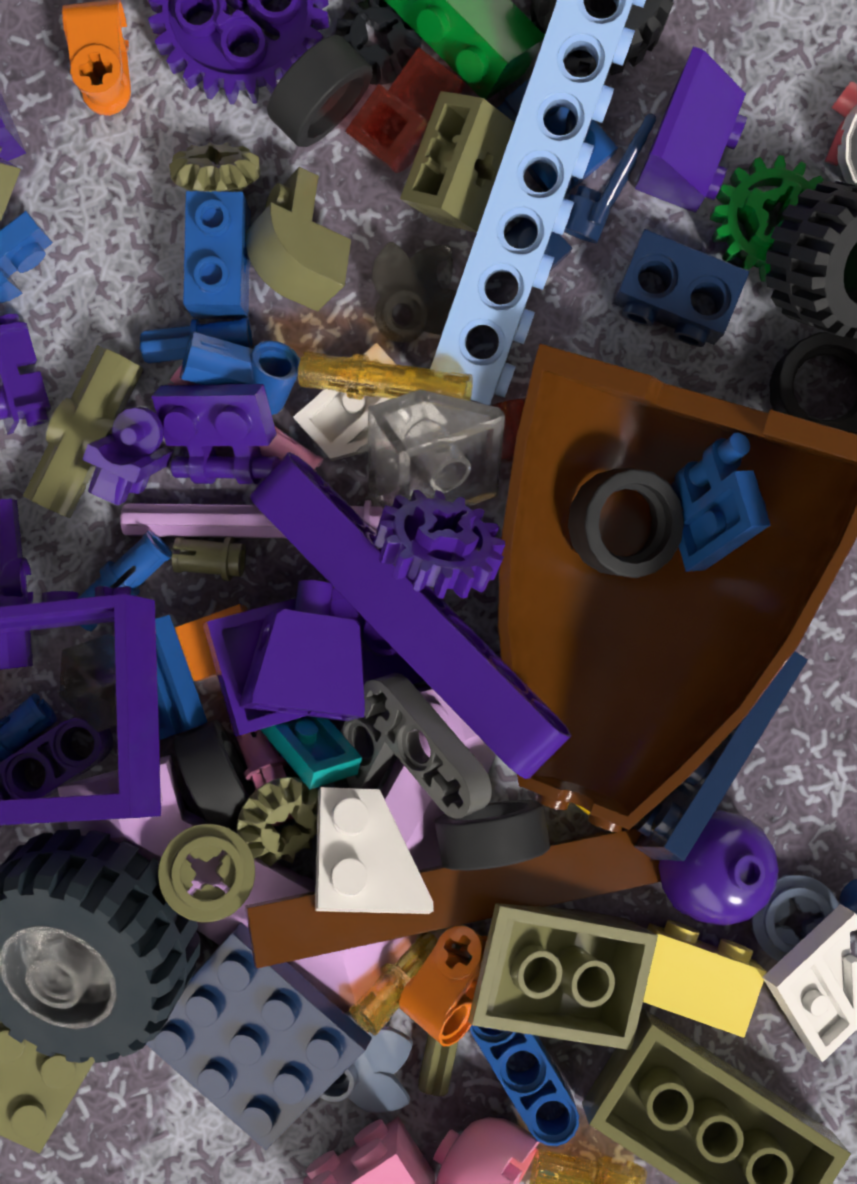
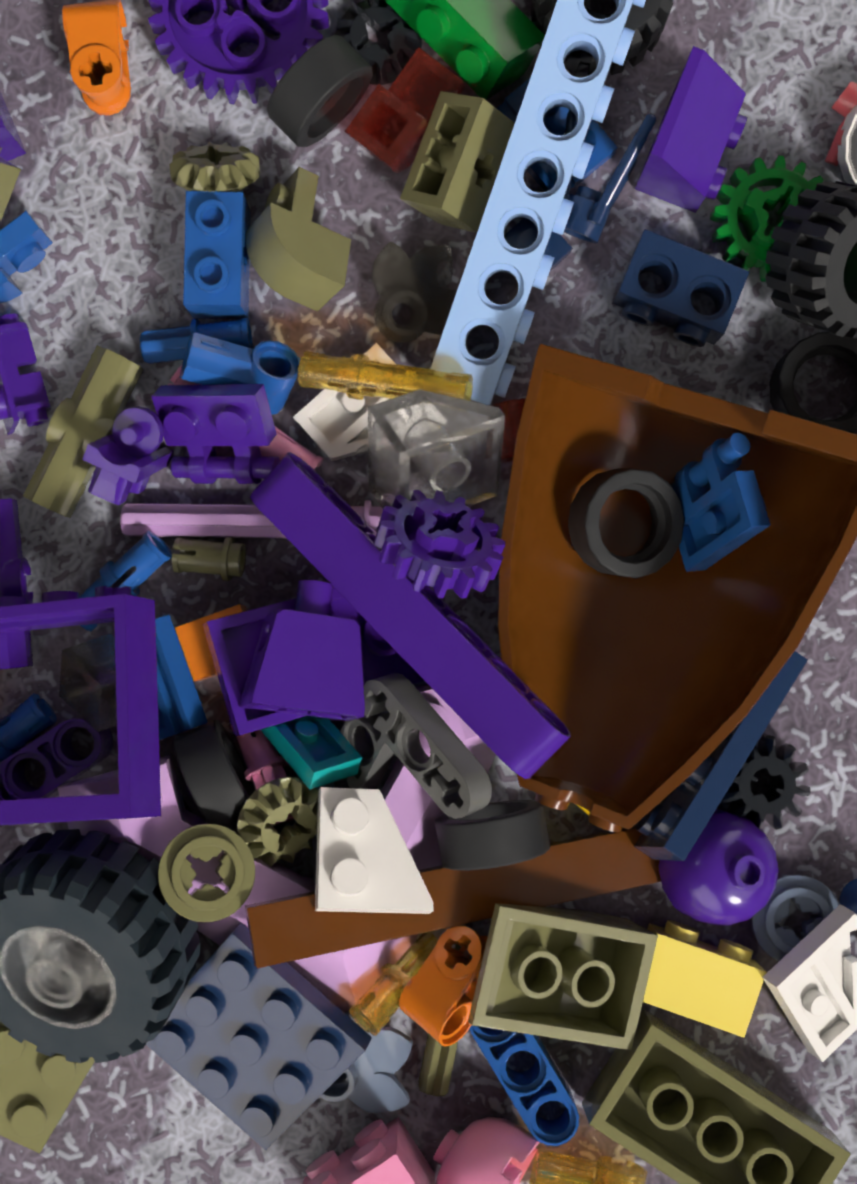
(781, 791): none -> black gear

